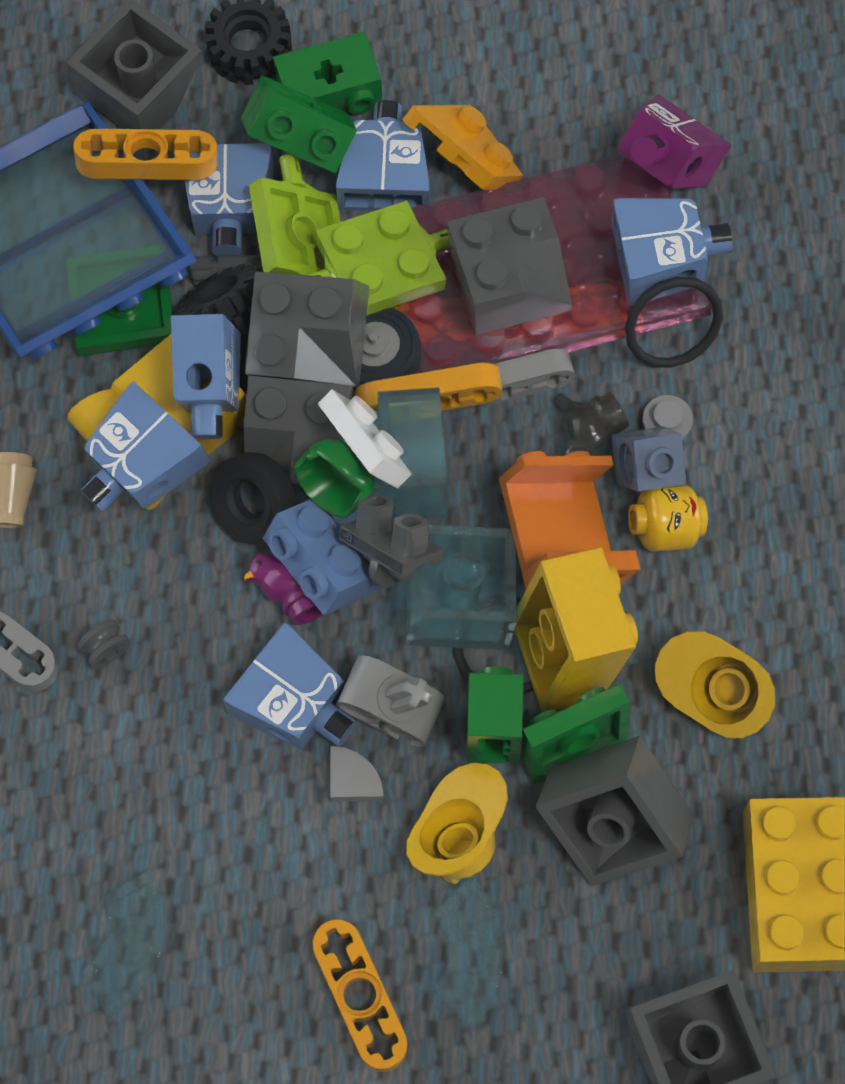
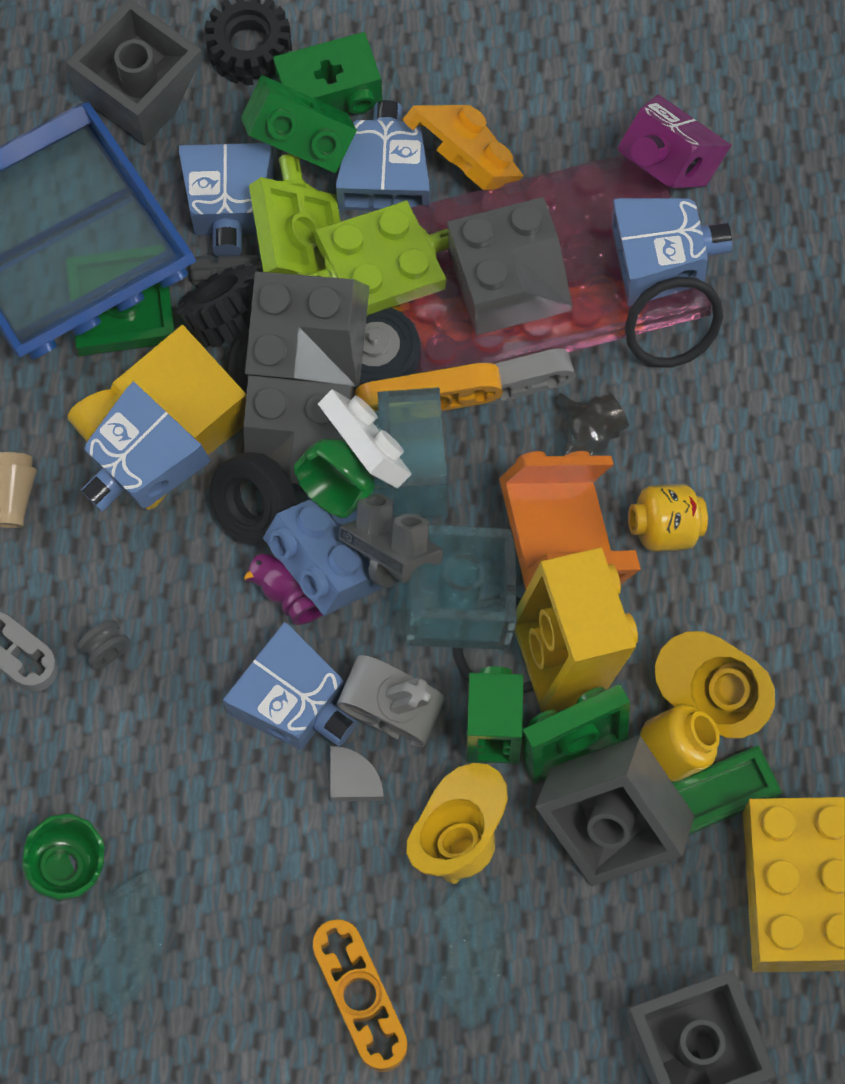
(47, 859): none -> green hair
(160, 168): light orange beam -> none
(205, 350): medium blue torso -> none
(648, 459): sand blue brick -> none
(668, 413): light grey plate -> none
(682, 740): none -> yellow head
(727, 787): none -> green tile

